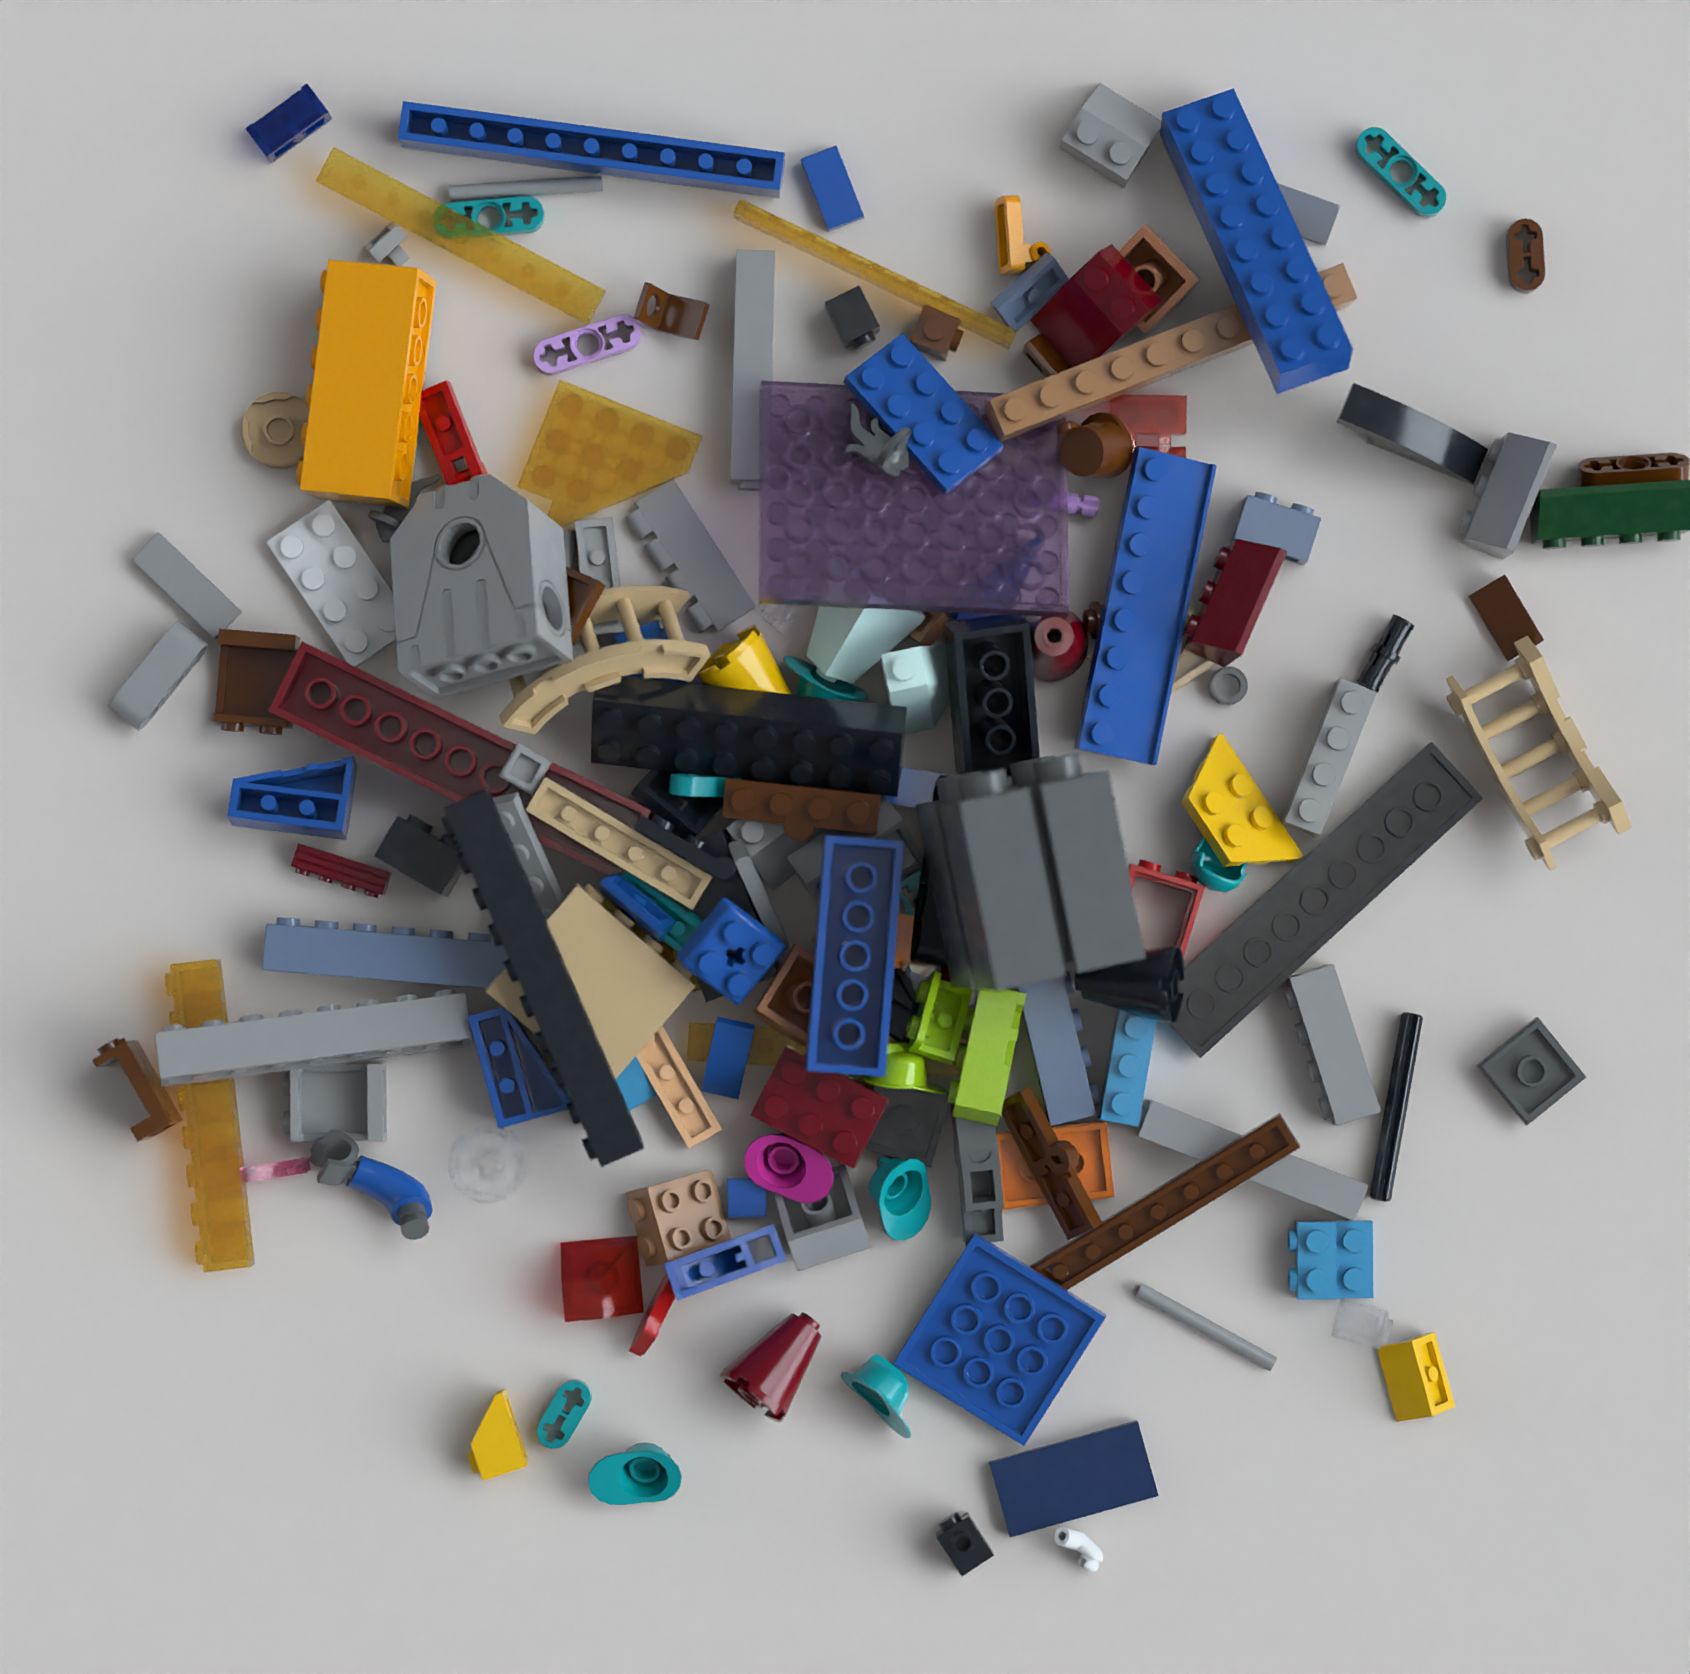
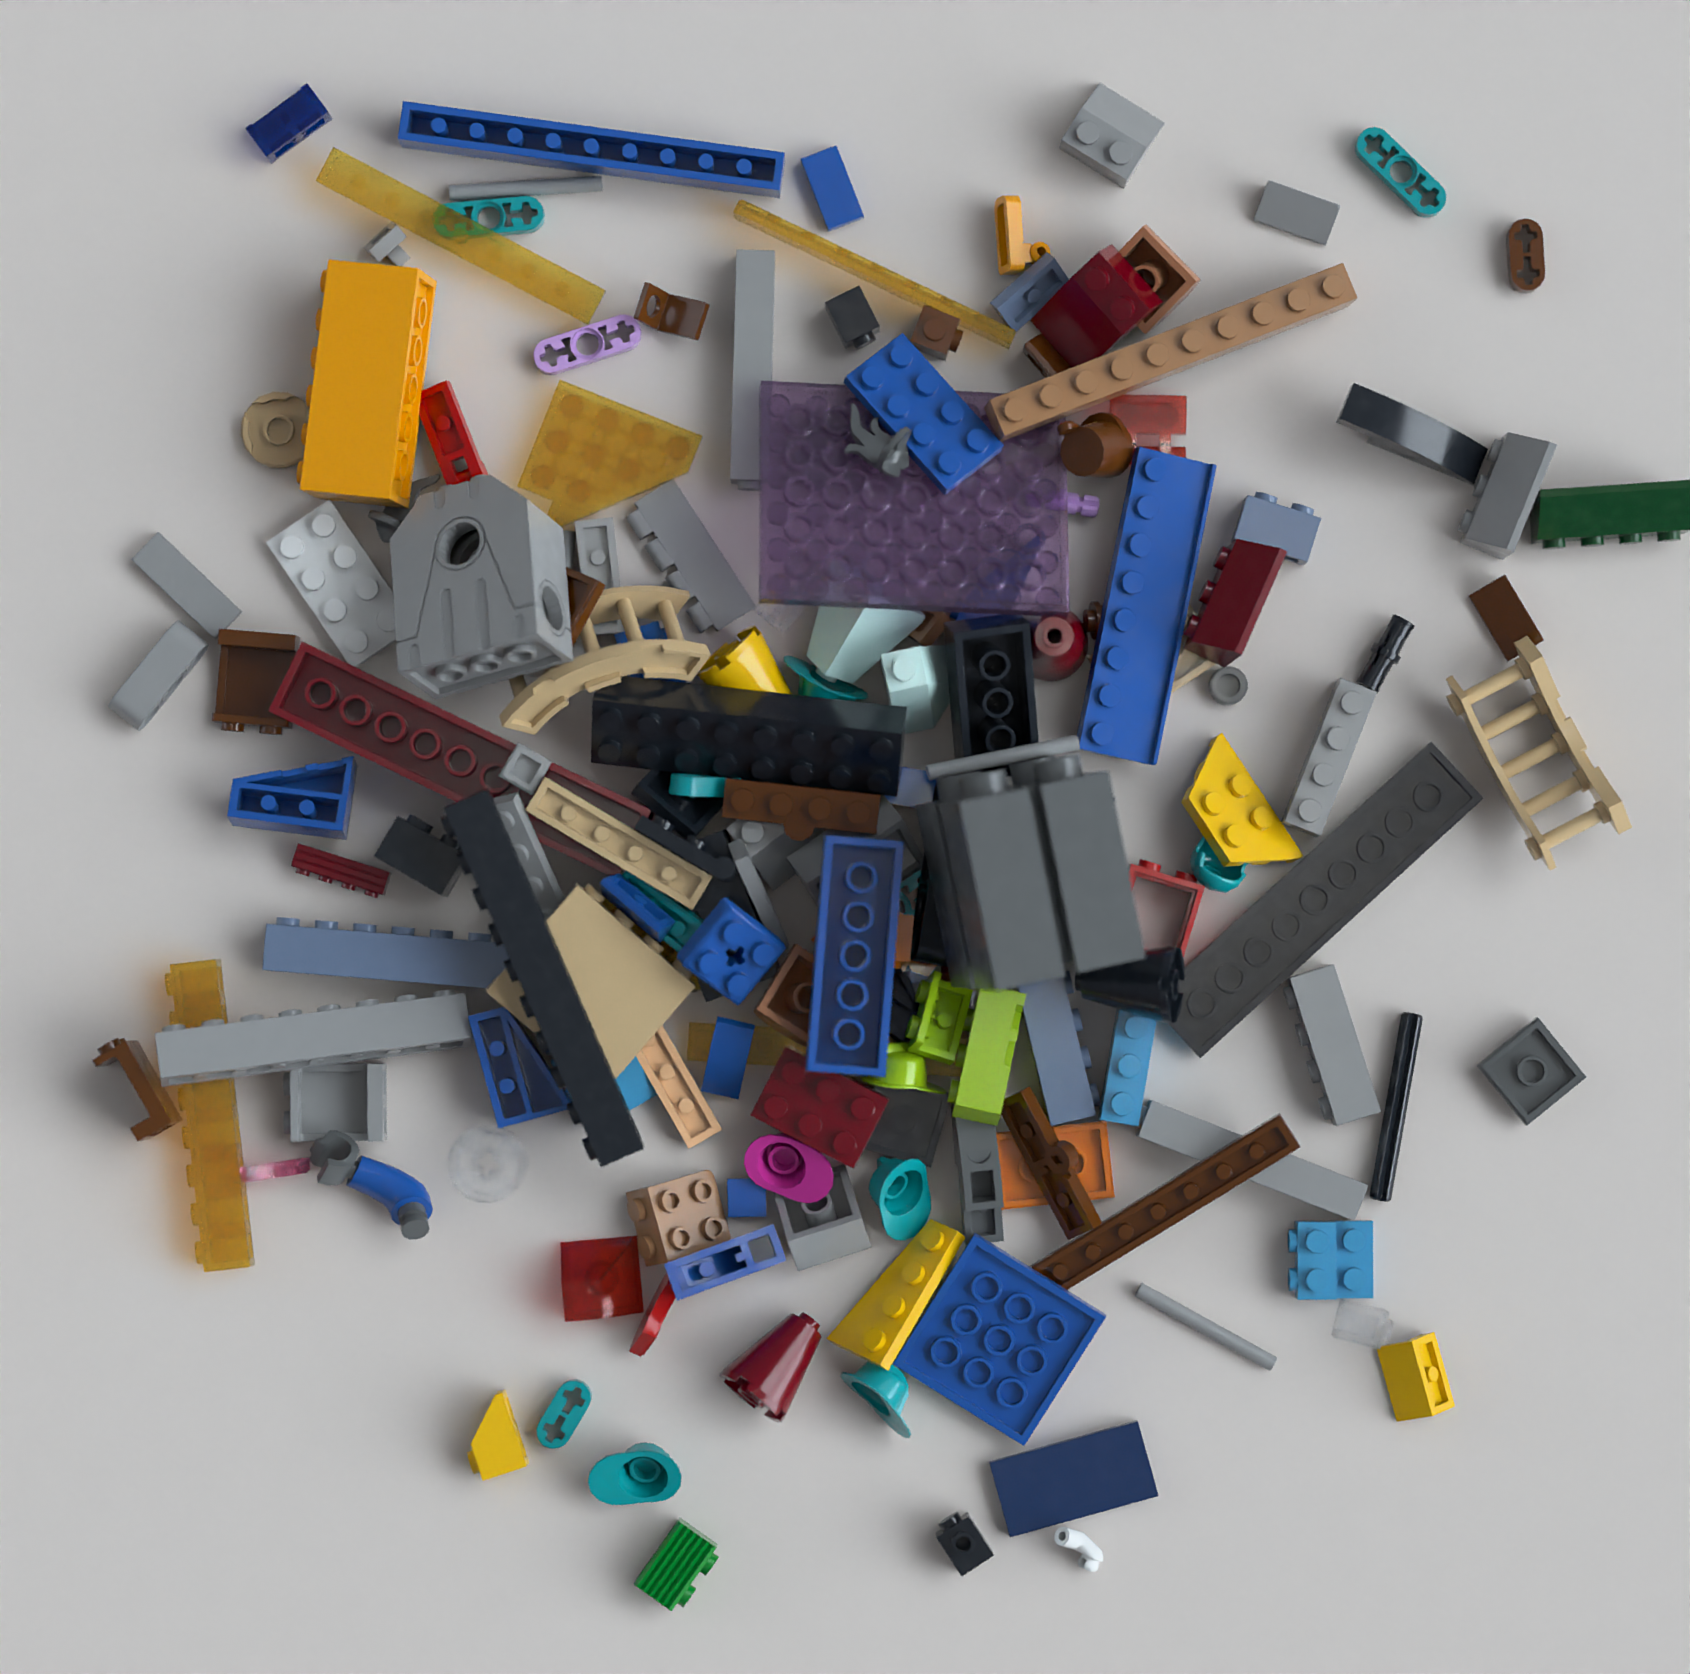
(676, 1565): none -> green brick
(893, 1304): none -> yellow wing
(1002, 757): none -> light grey bar
(1255, 241): blue brick -> none
(1633, 469): reddish brown beam -> none

